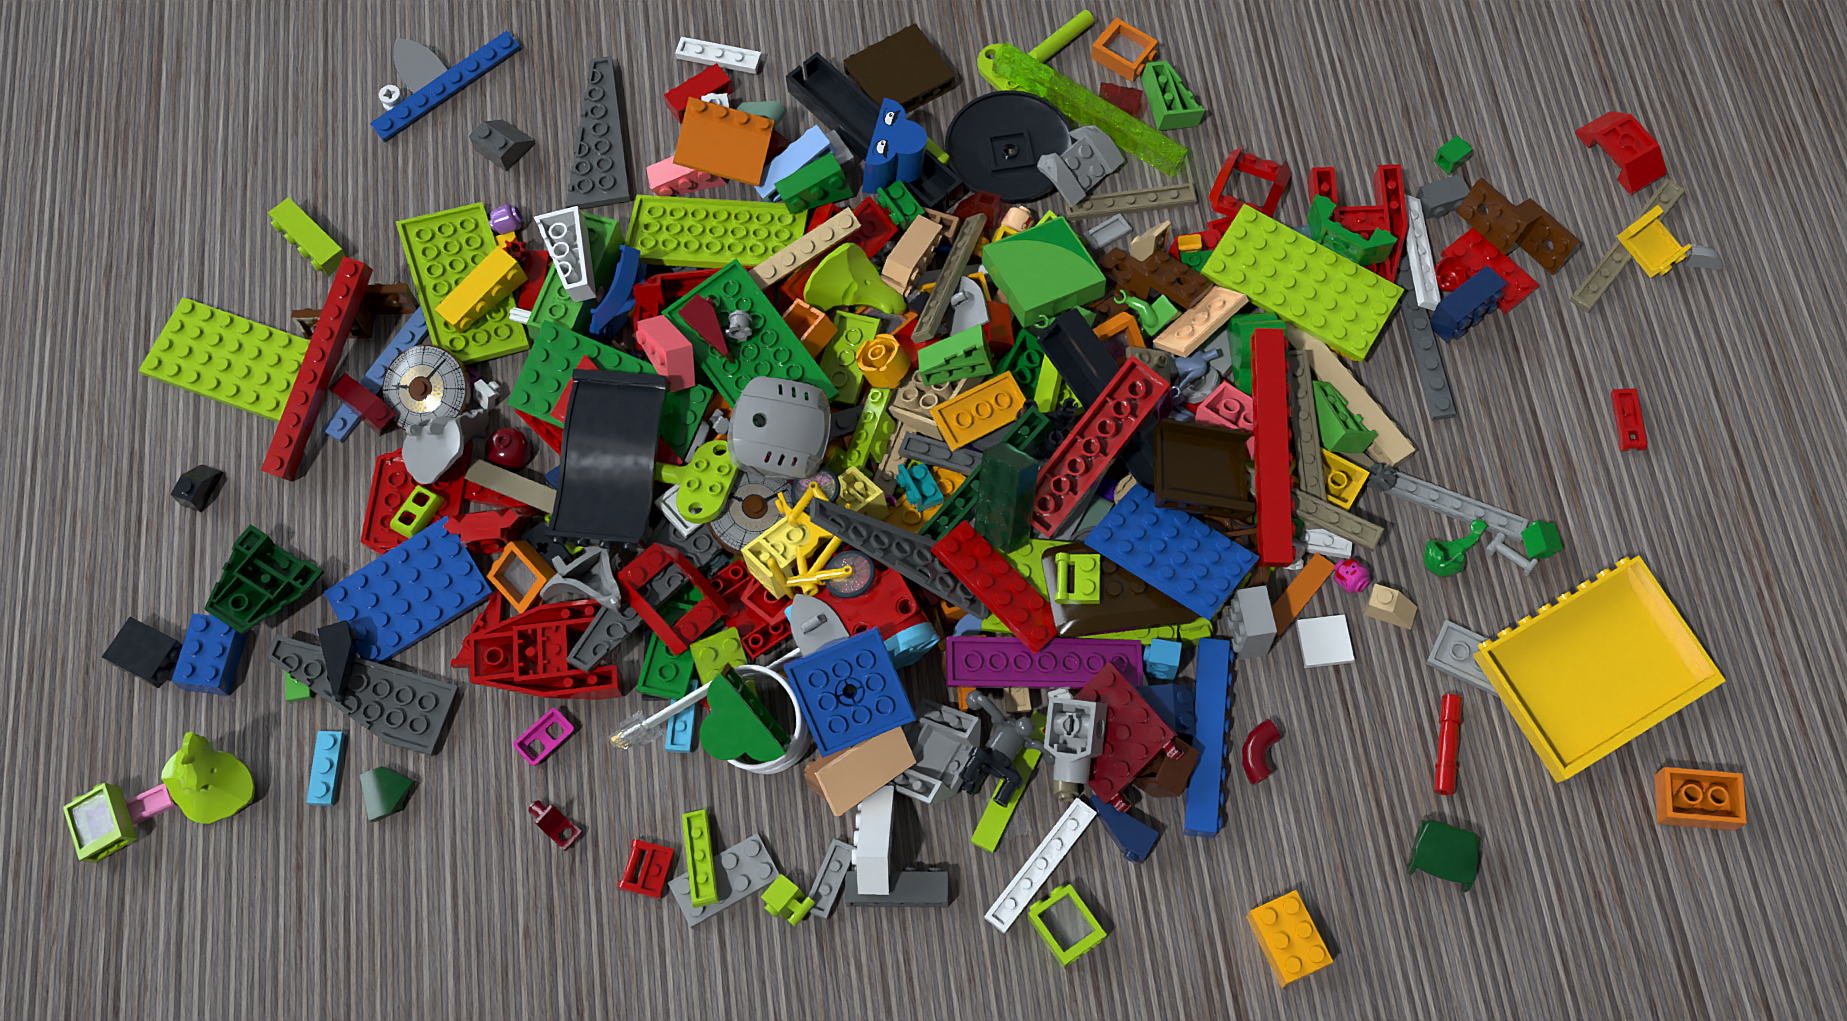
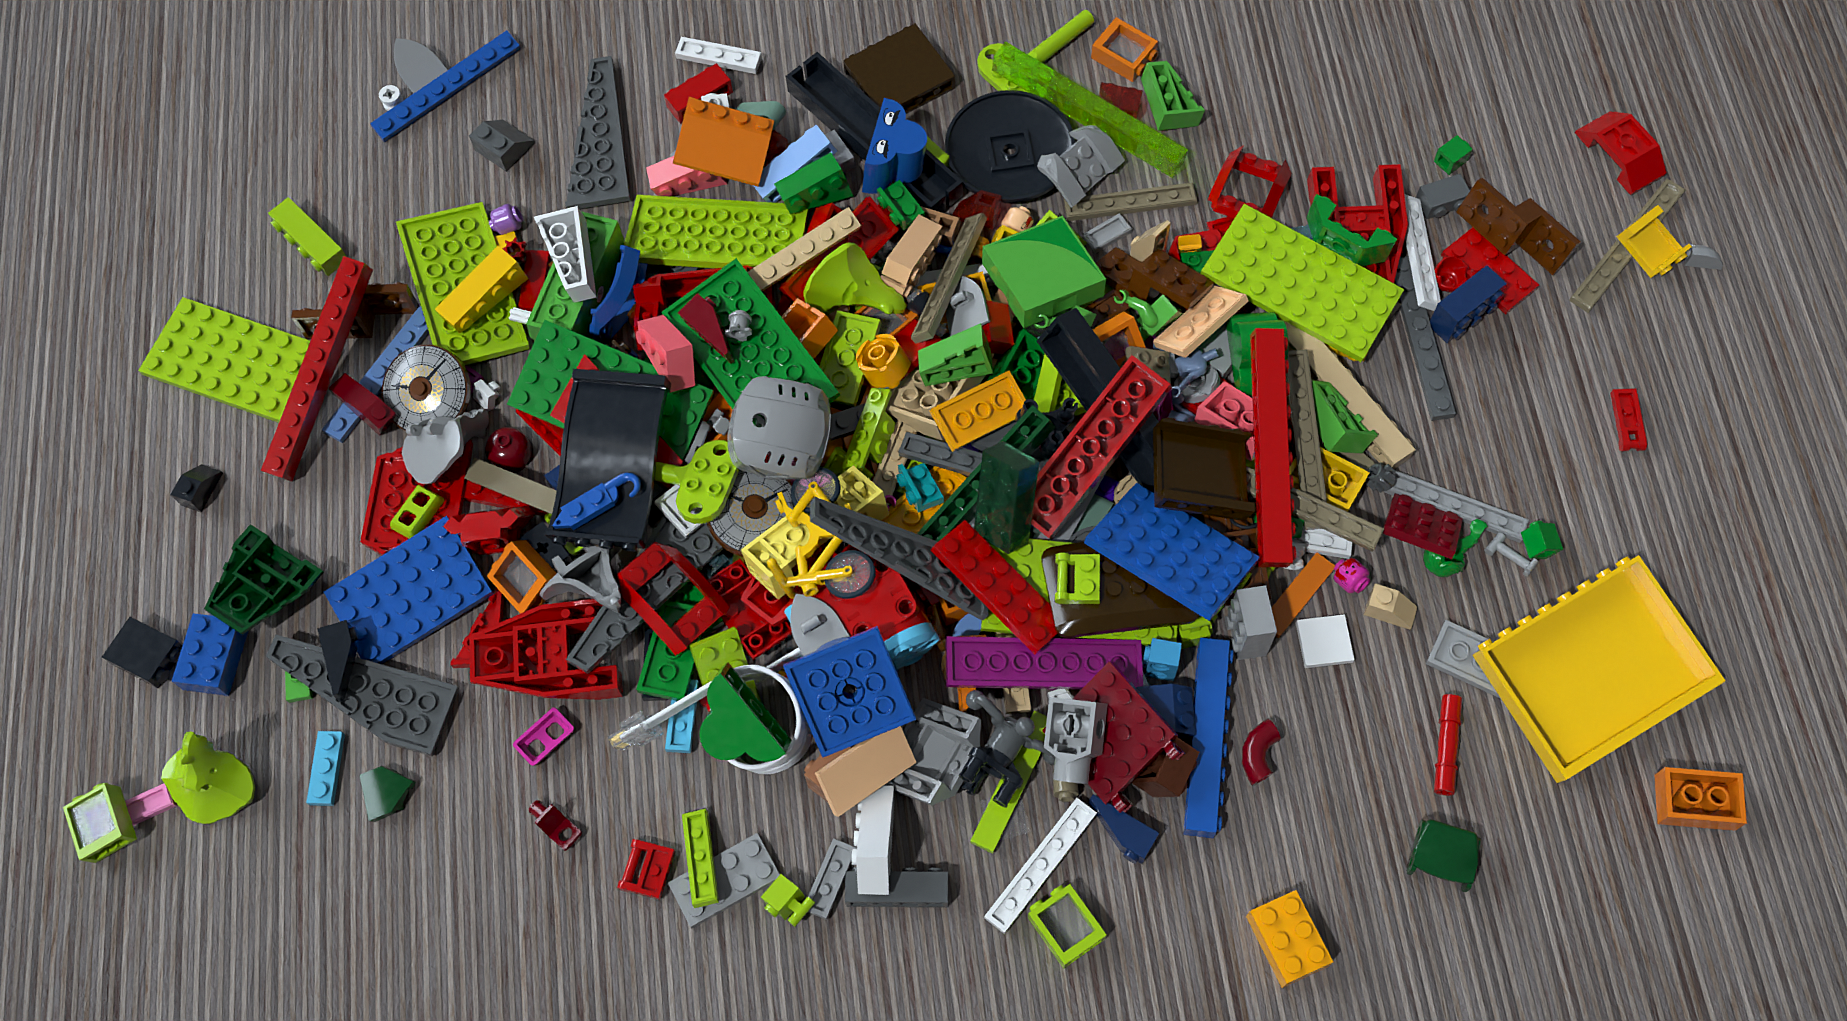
(594, 502): none -> blue plate
(1423, 525): none -> dark red plate

